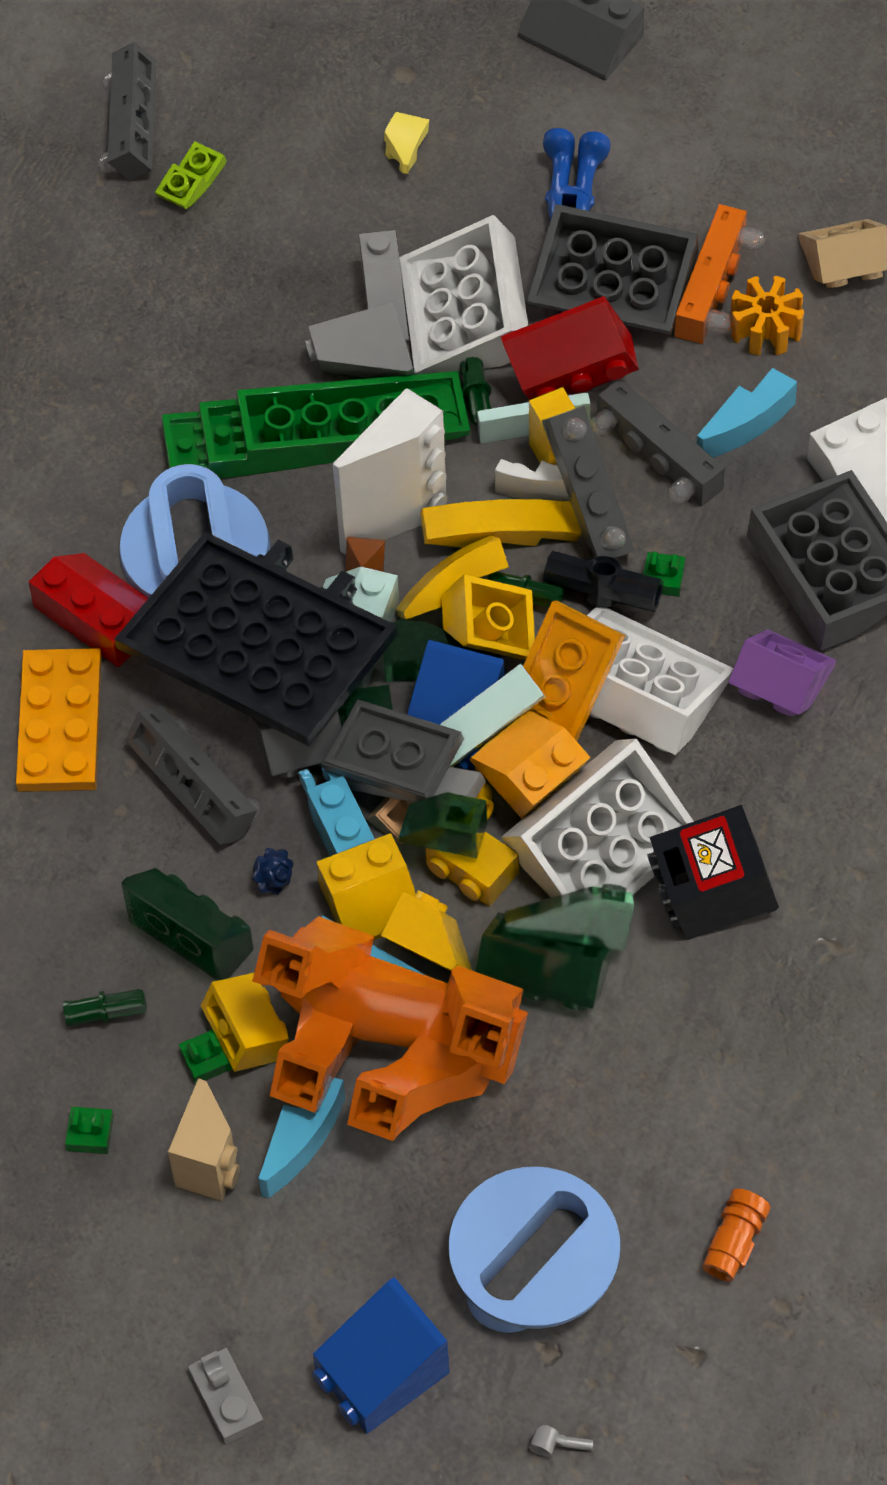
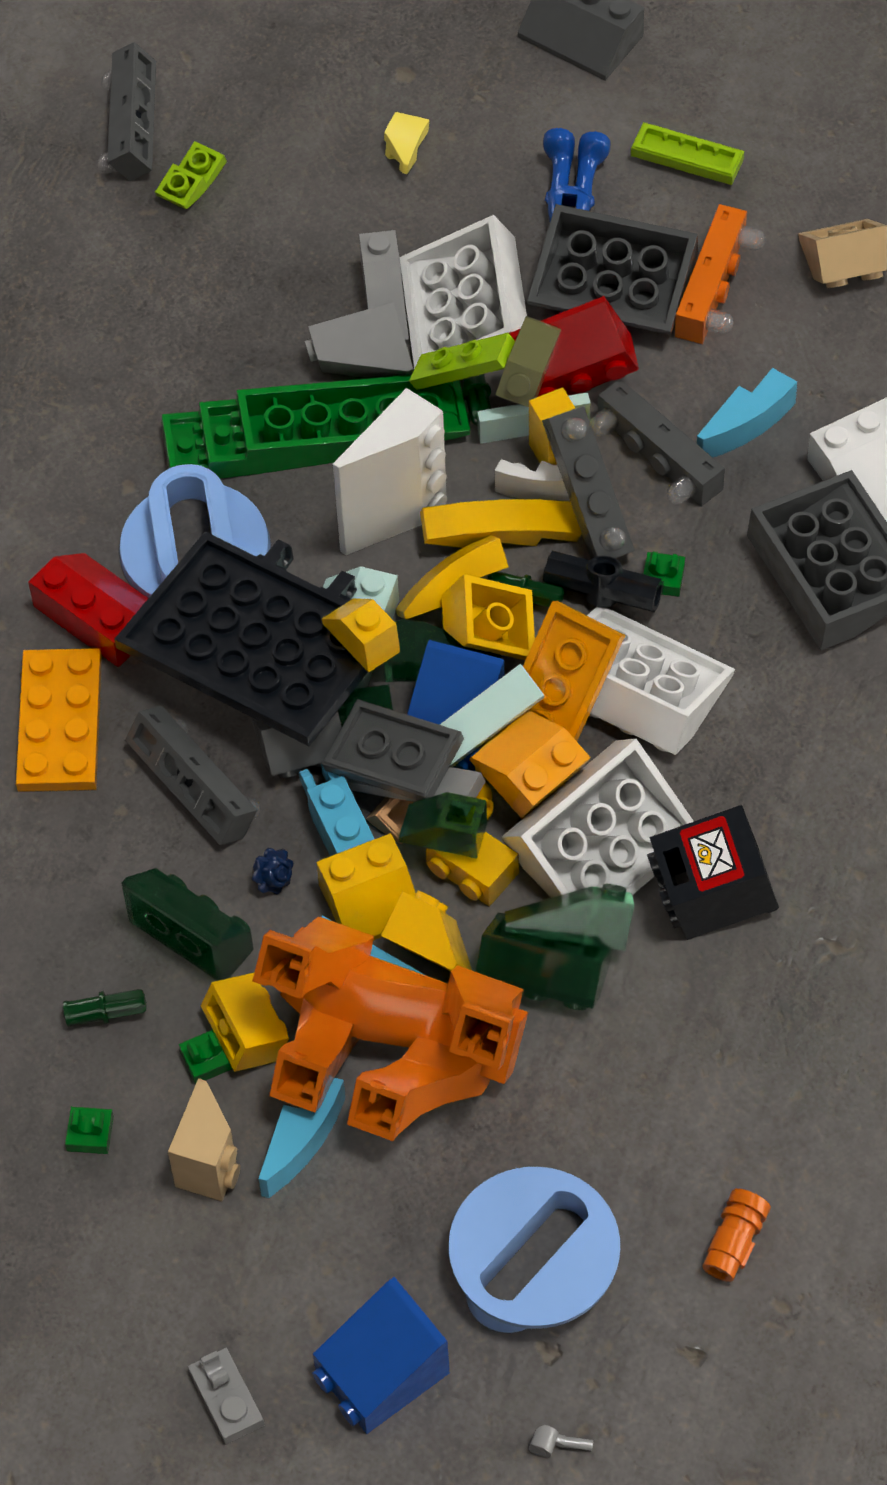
(364, 632): none -> yellow slope
(365, 553): dark orange slope -> none
(462, 361): none -> lime plate
(528, 361): none -> olive slope
(687, 153): none -> lime plate
(767, 315): light orange gear -> none
(781, 672): medium lavender slope -> none

